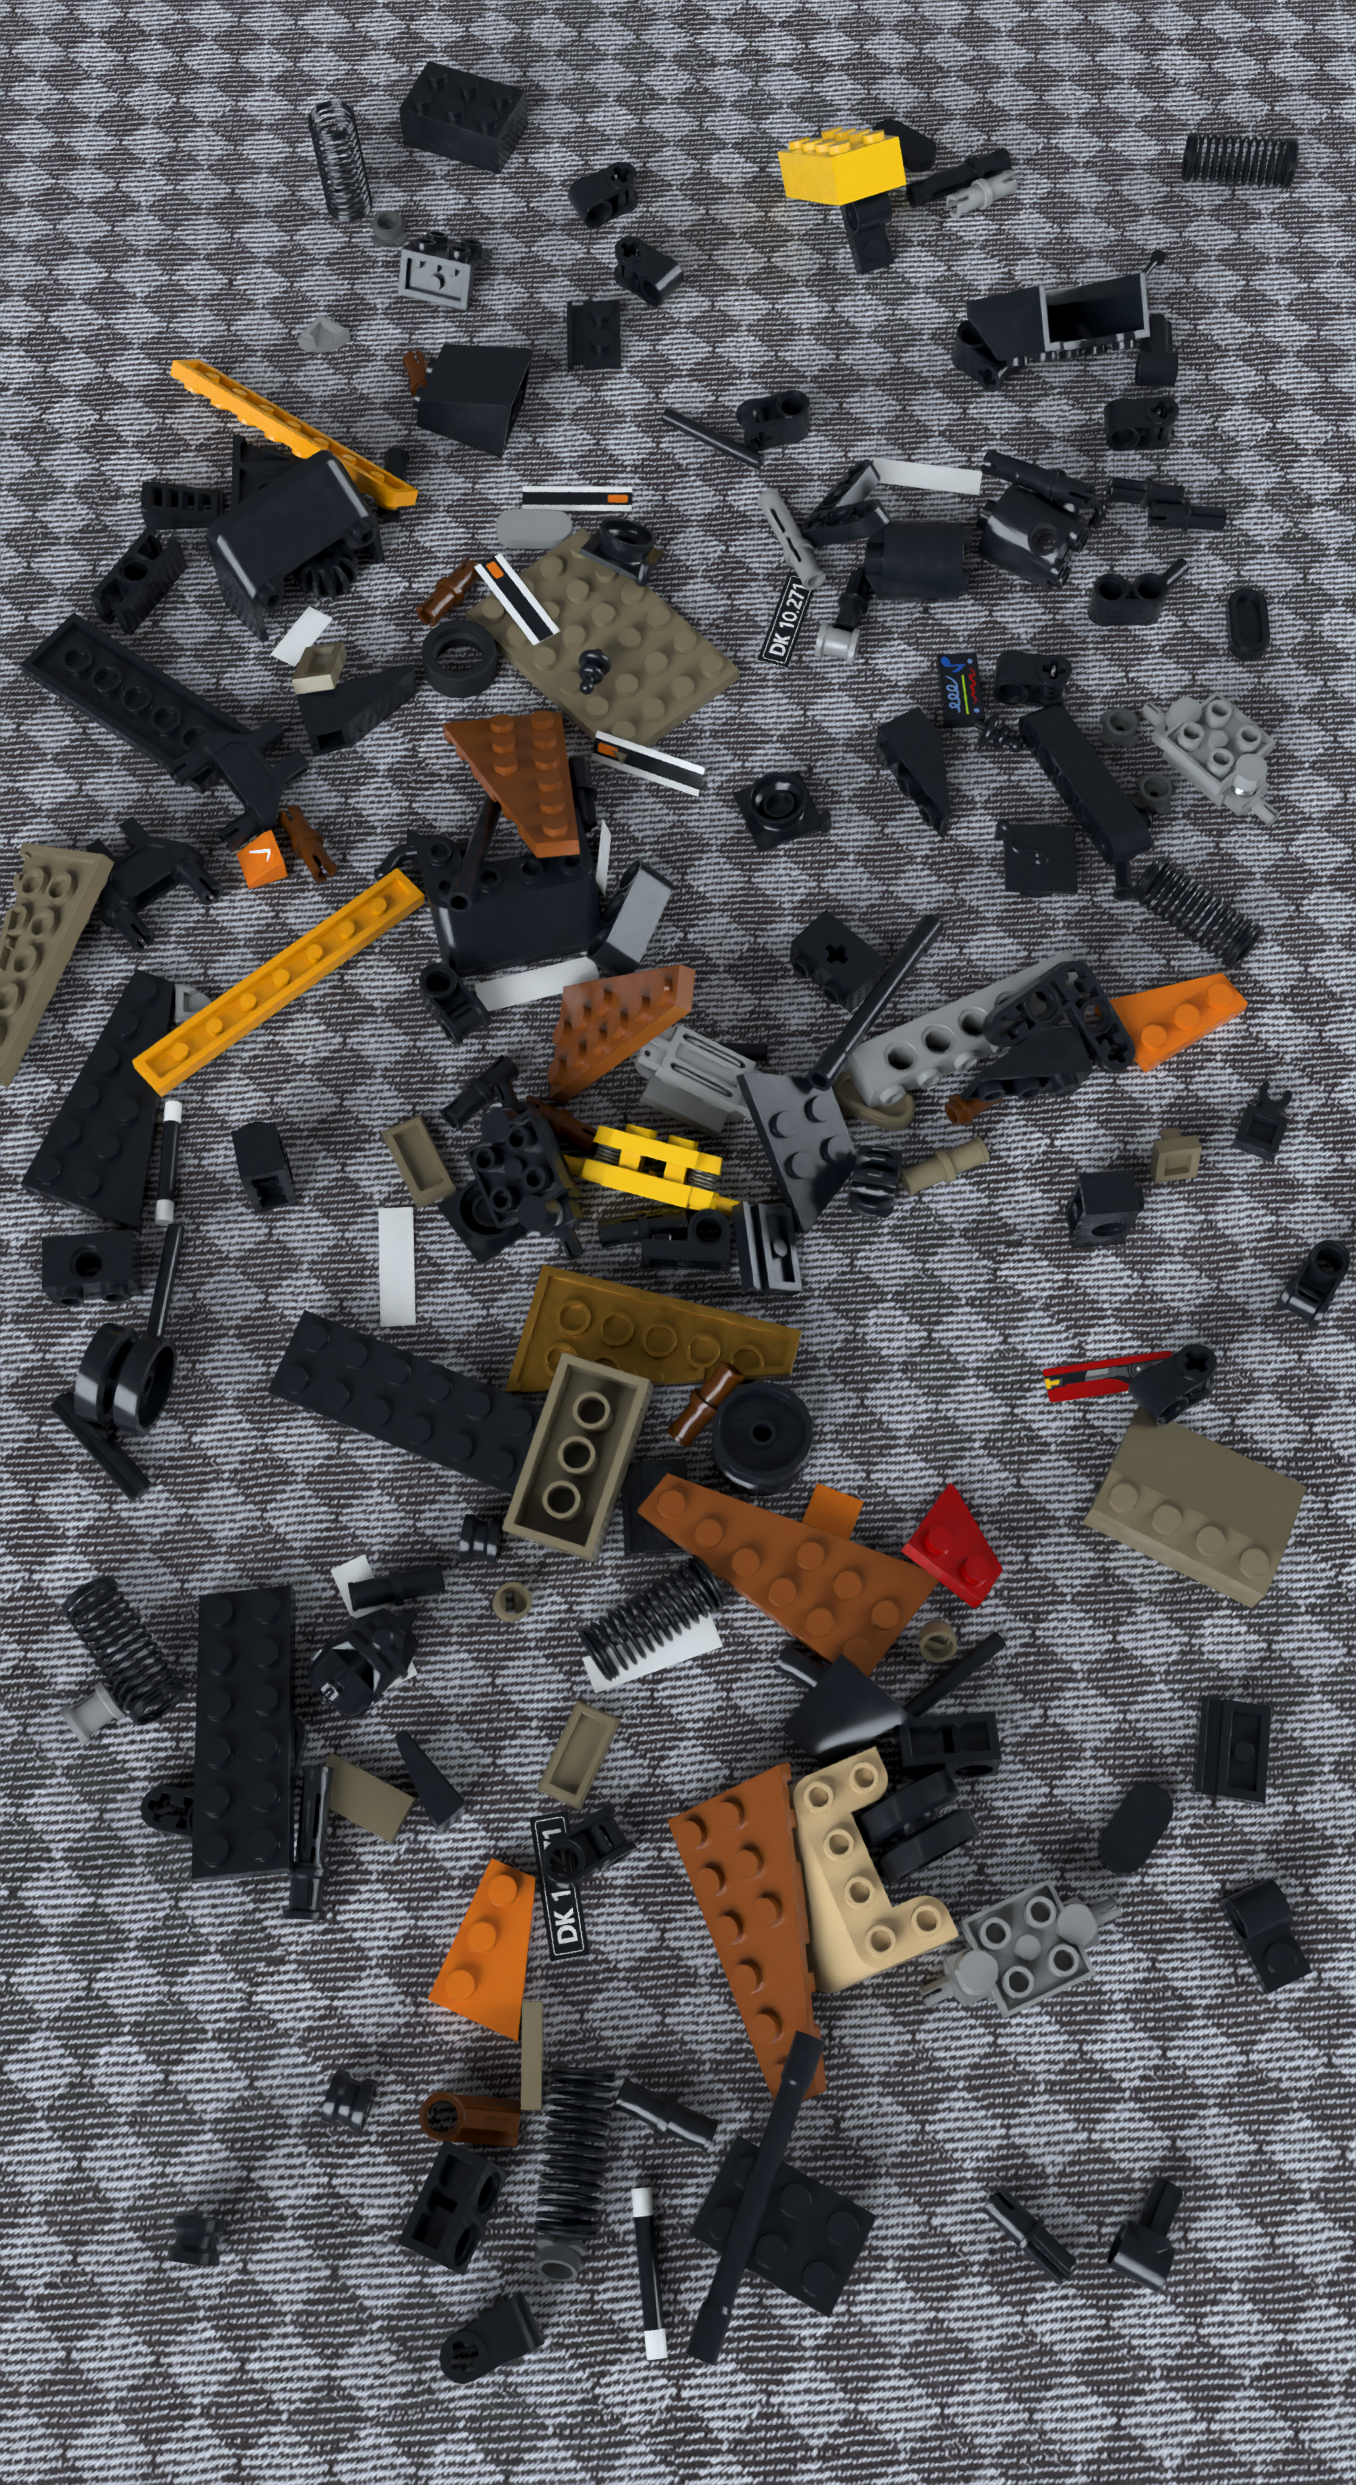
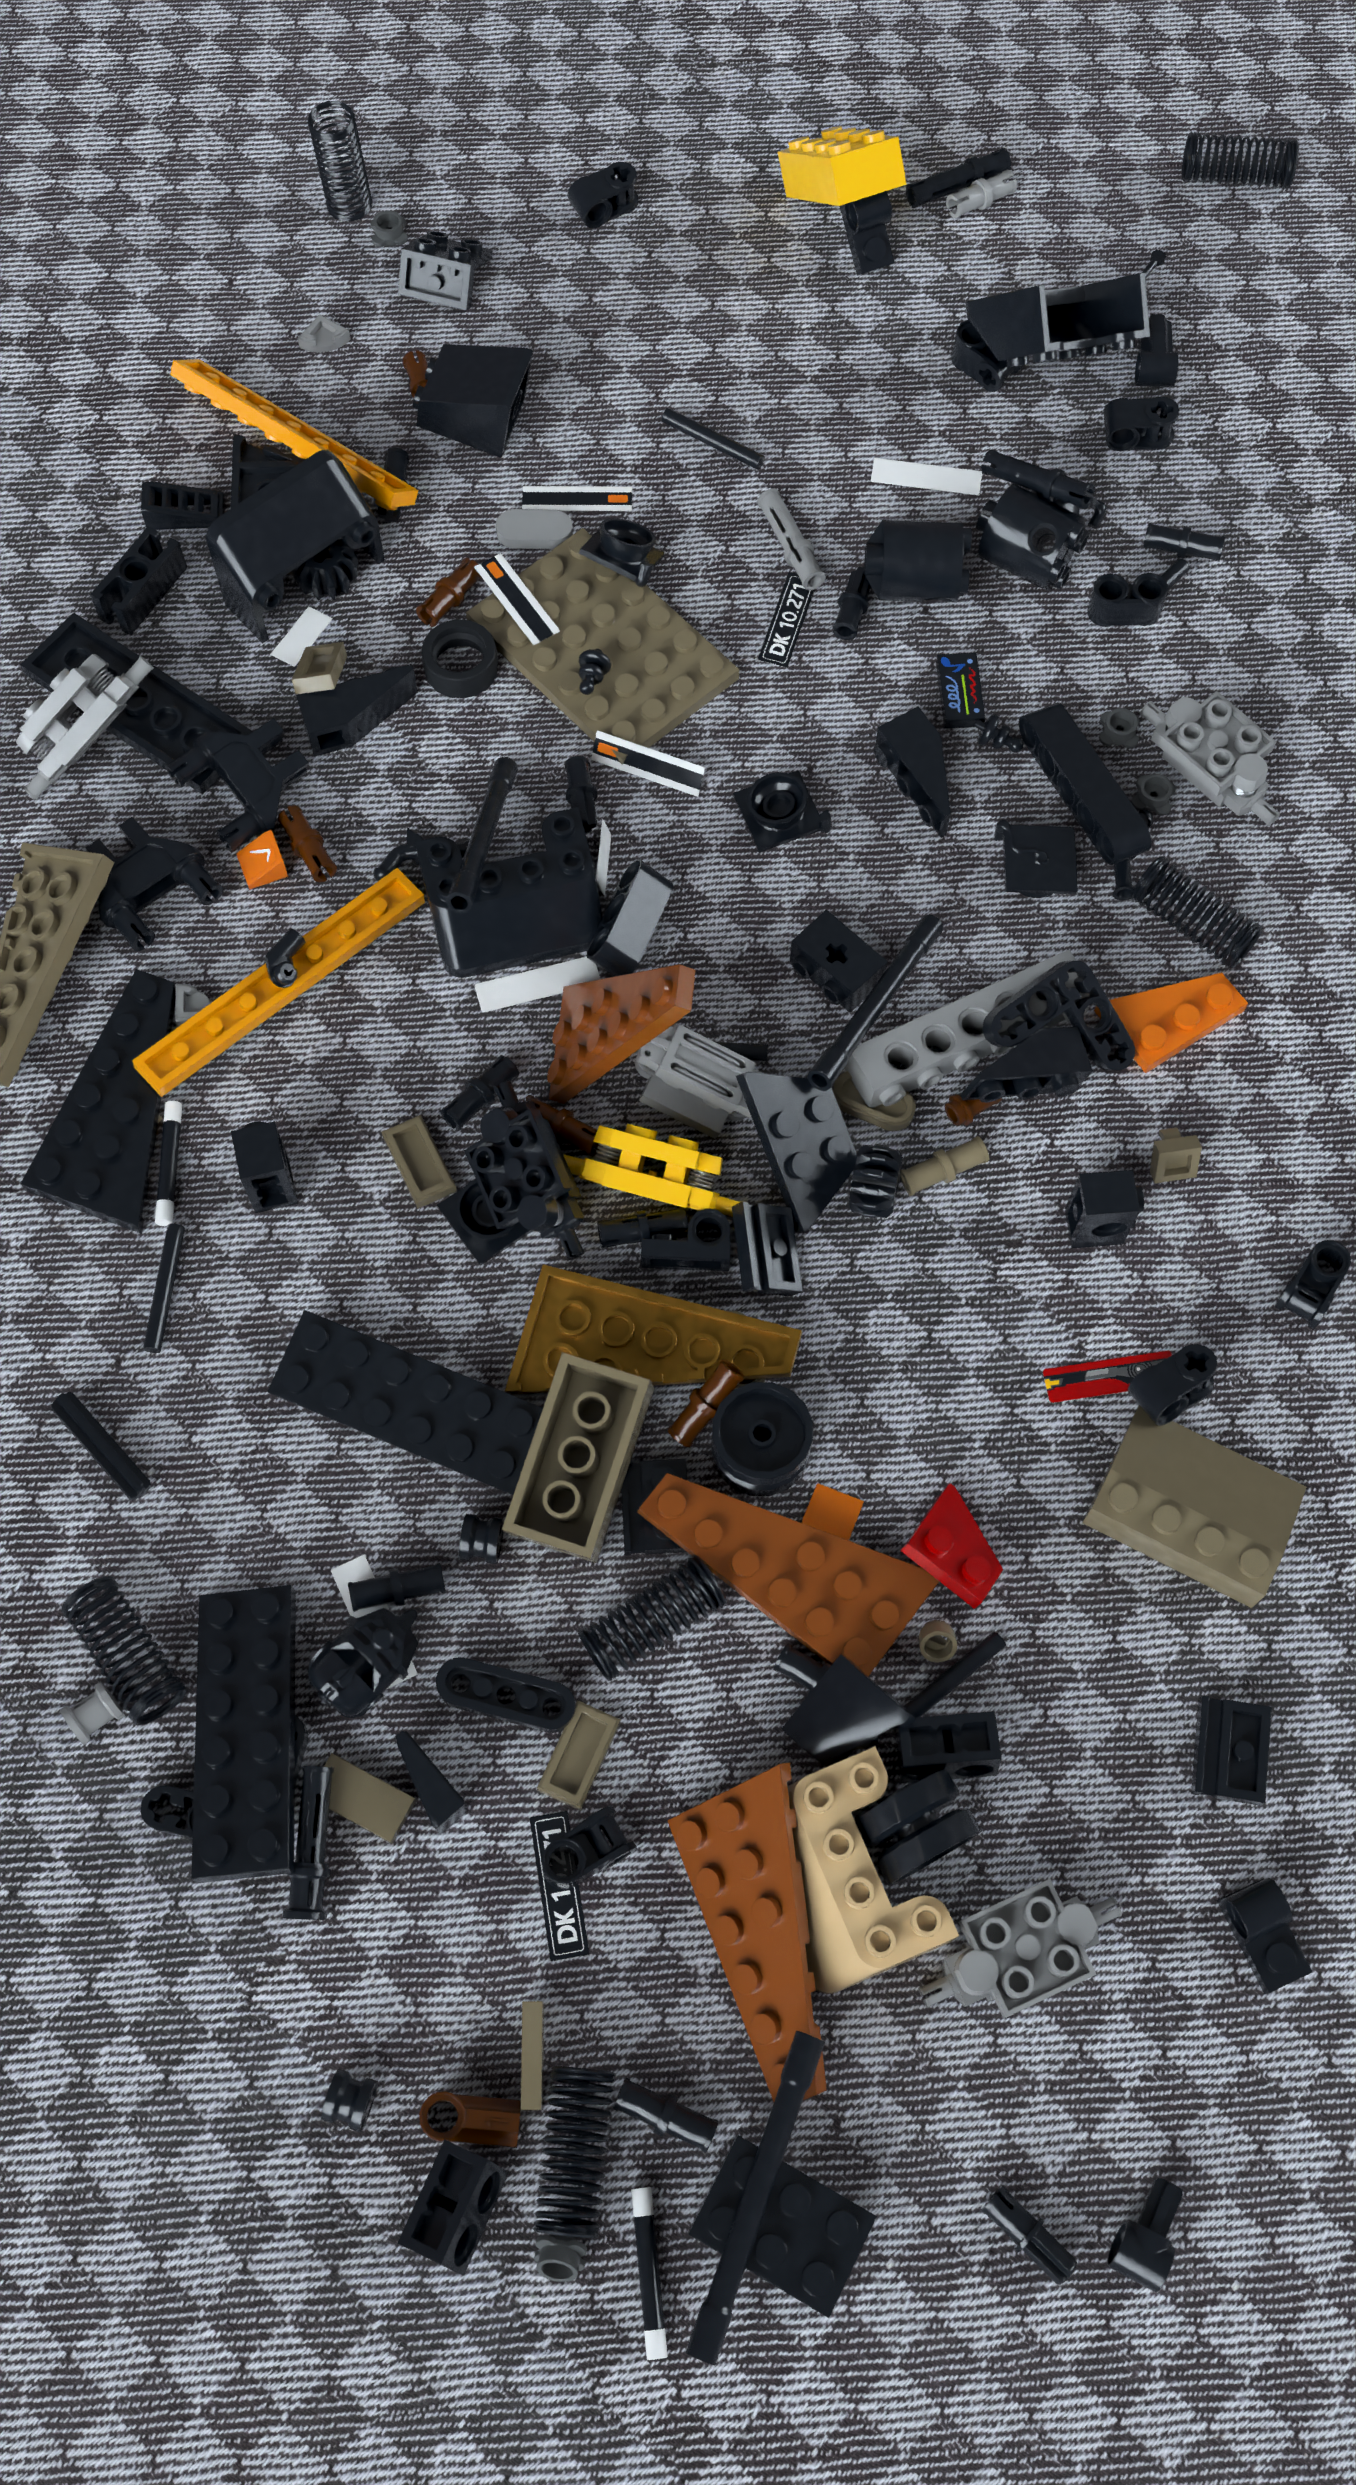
(49, 718): none -> light grey piece
(71, 1255): black brick -> none
(125, 1378): black wheel -> none
(196, 2240): black wheel -> none
(280, 961): none -> black arm
(396, 1267): white sticker -> none
(457, 1008): black piece -> none
(463, 117): black brick -> none
(487, 1683): none -> black plate
(489, 1955): orange wing -> none
(500, 2337): black piece -> none
(521, 1601): dark tan hinge -> none
(525, 770): dark orange wing -> none
(594, 335): black plate -> none
(647, 274): black piece -> none
(693, 1642): white sticker -> none
(778, 419): black piece -> none
(837, 643): light grey bush -> none
(844, 513): black beam -> none
(916, 149): black tile -> none
(1028, 678): black piece -> none
(1135, 1828): black tile -> none
(1143, 492): black axle -> none
(1184, 542): none -> black pin
(1186, 516): black axle -> none
(1247, 624): black tile -> none
(1262, 1126): black plate -> none

